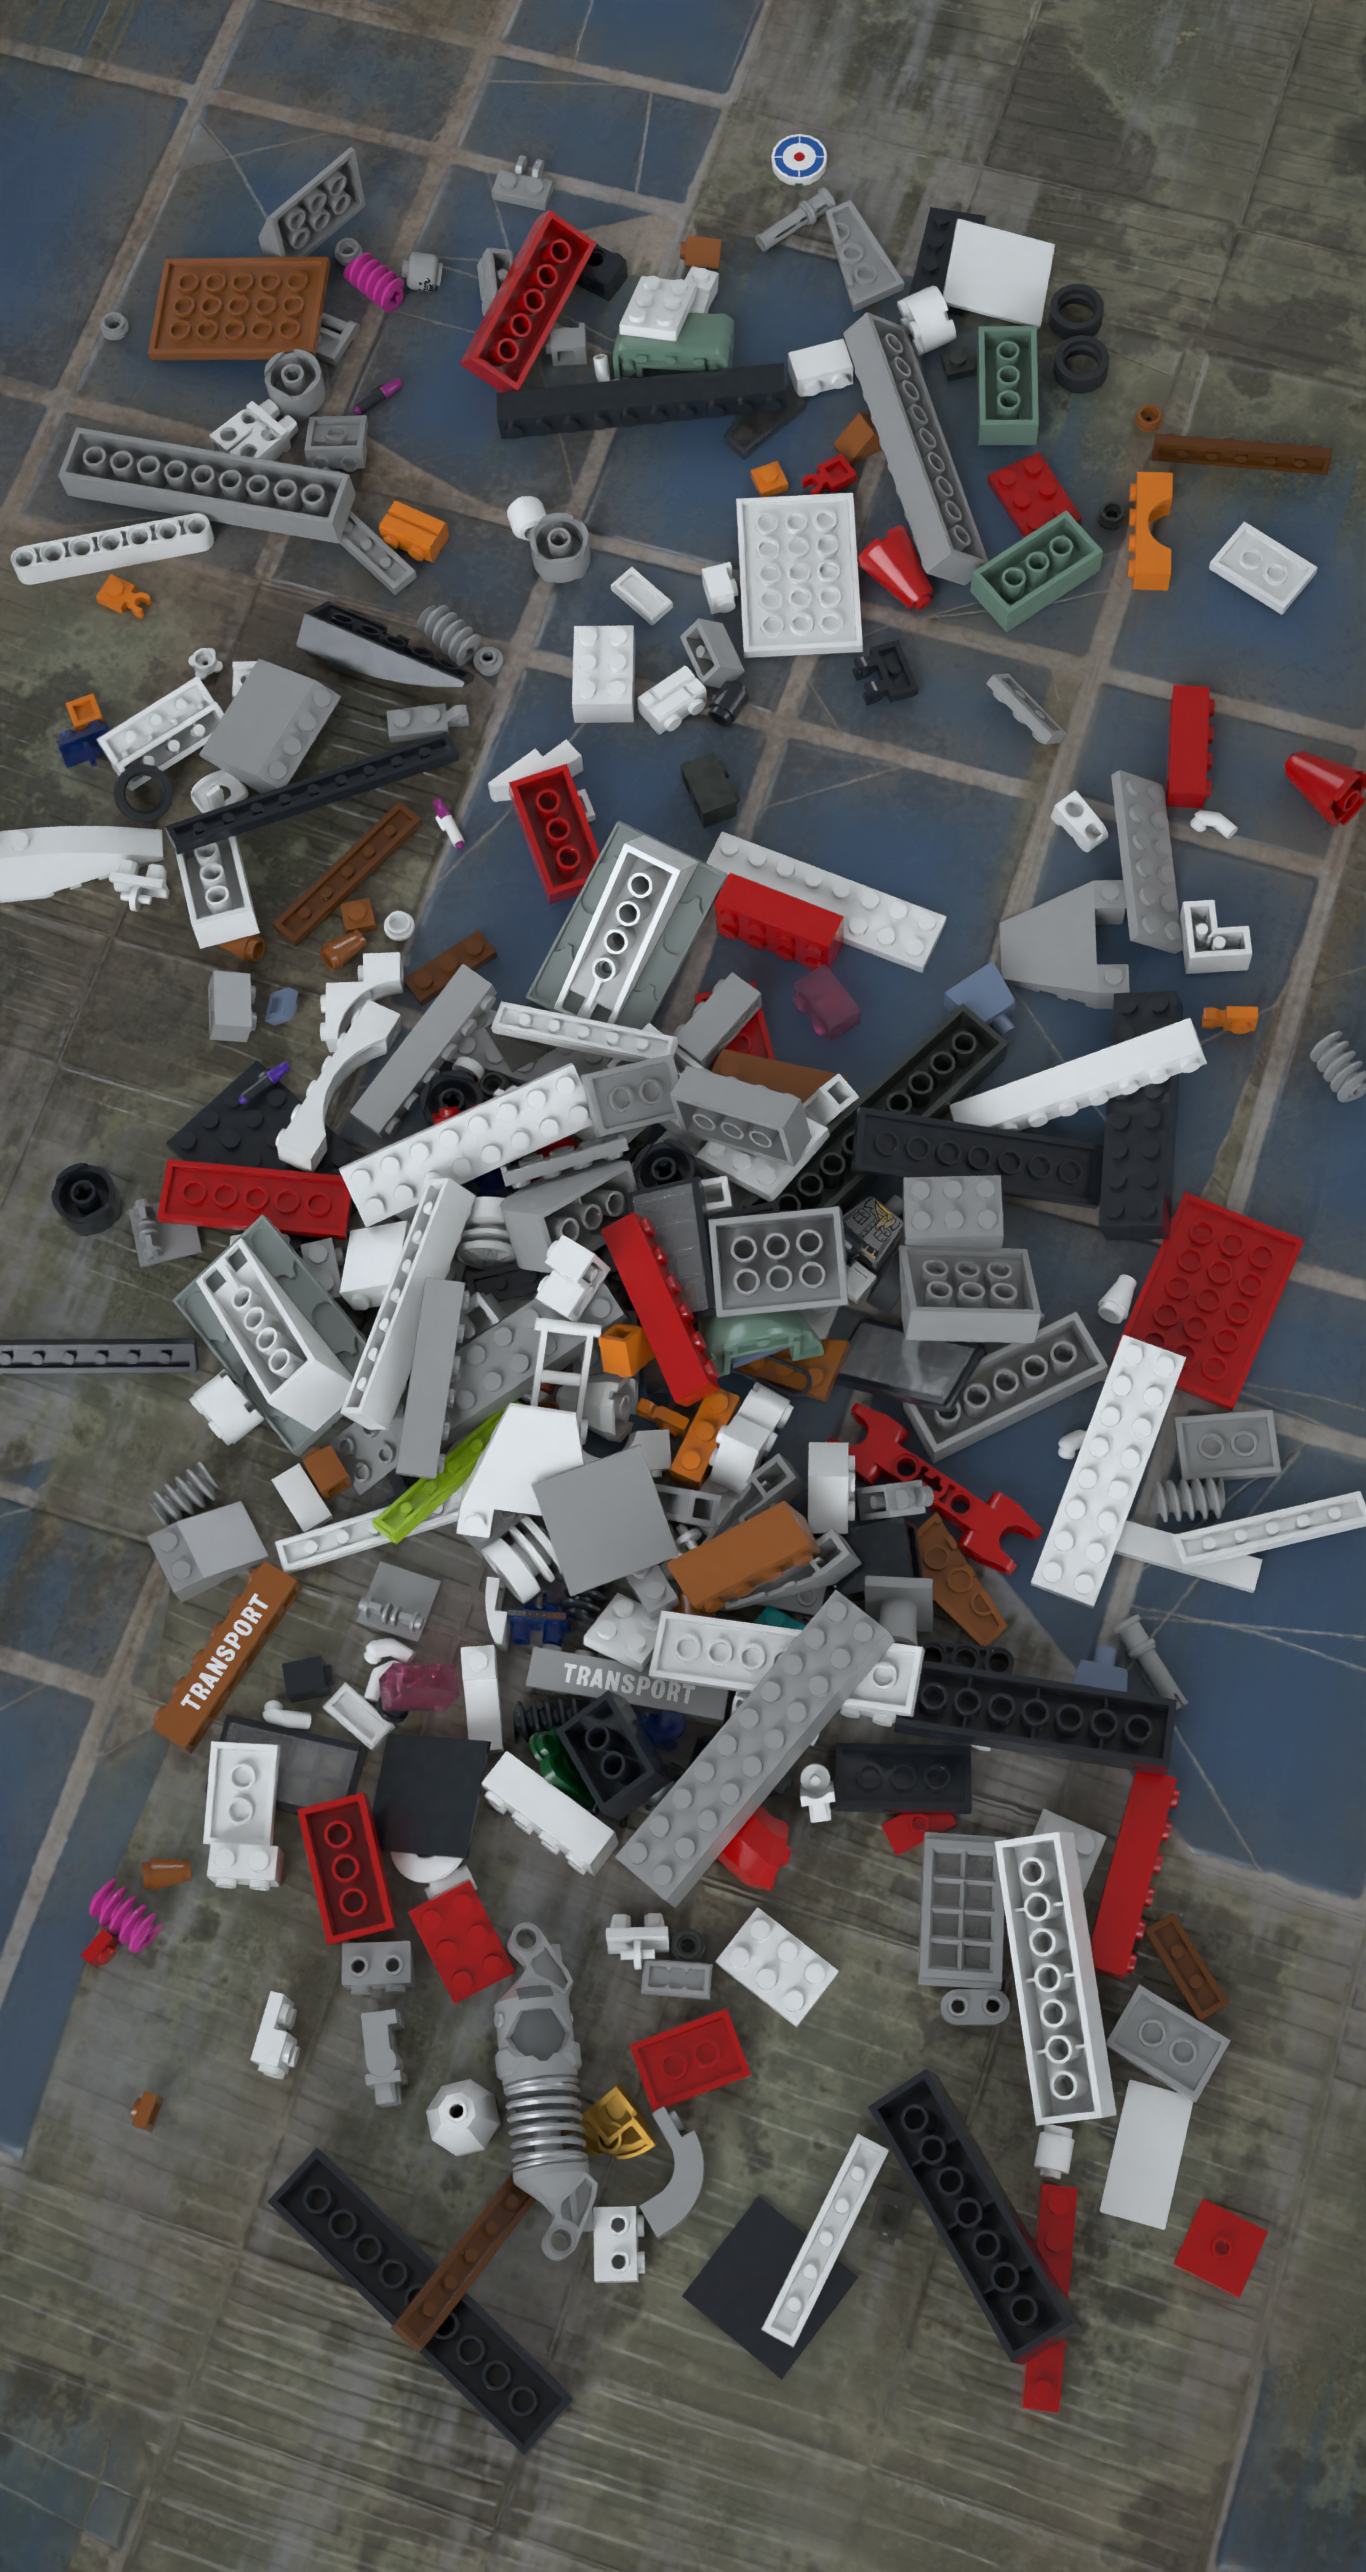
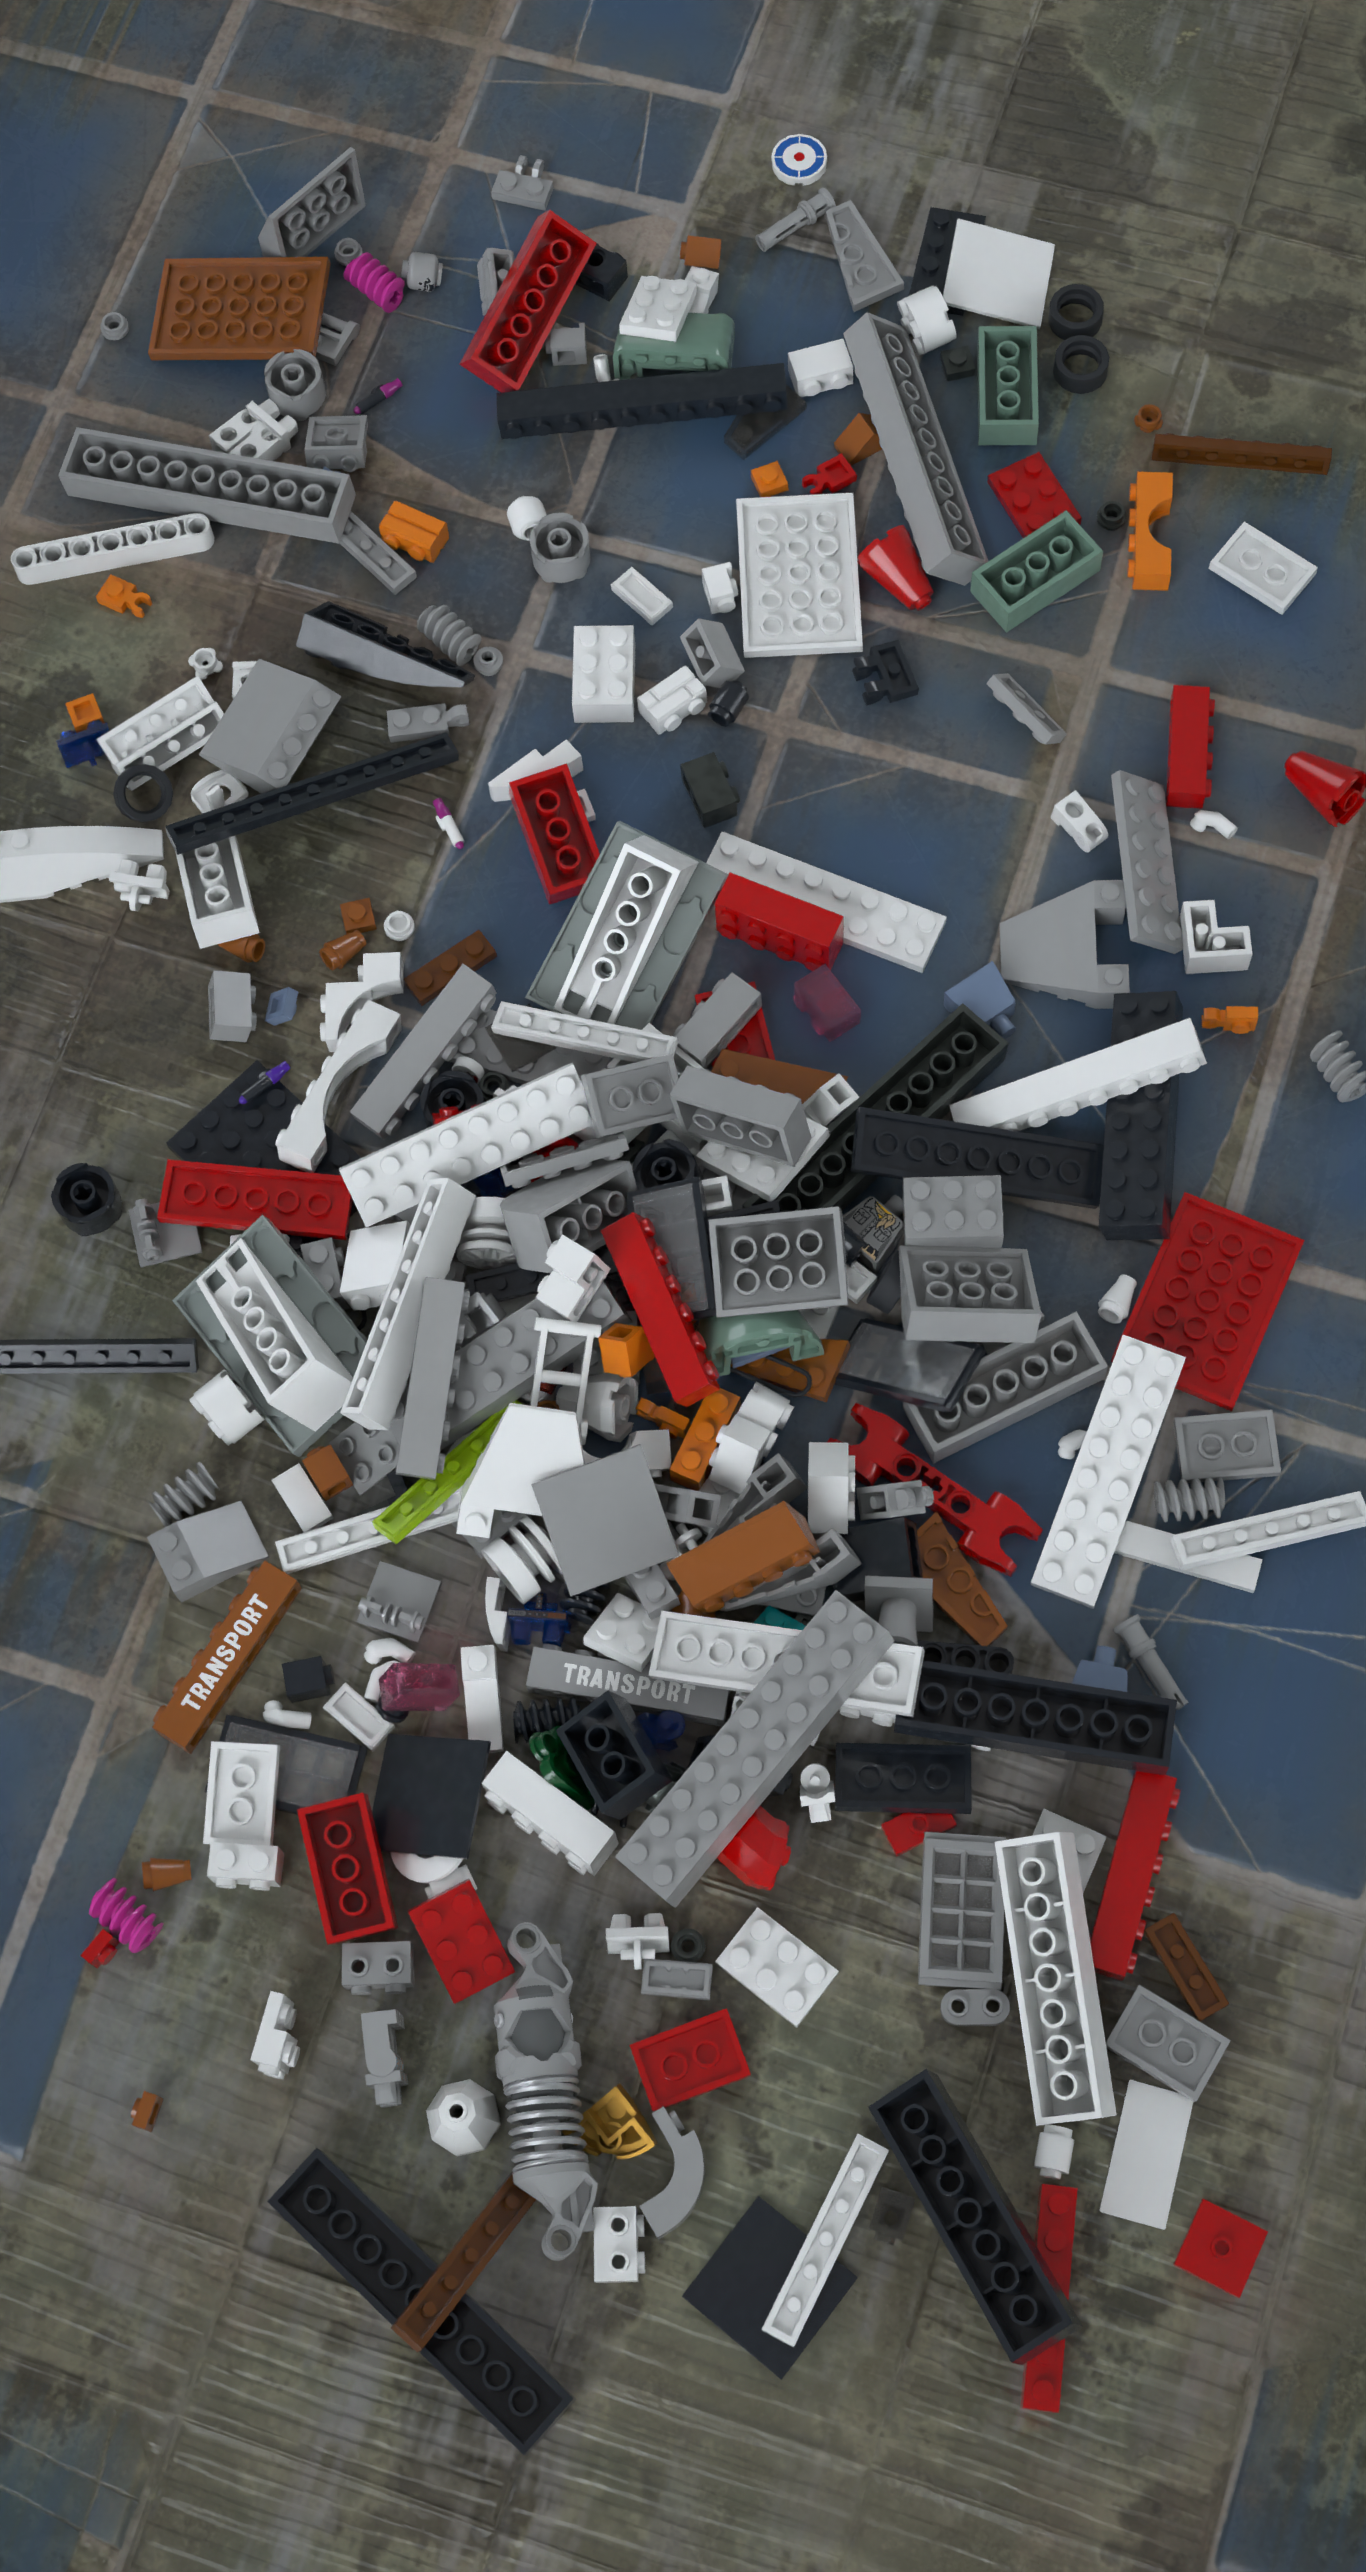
(347, 874): reddish brown plate -> none

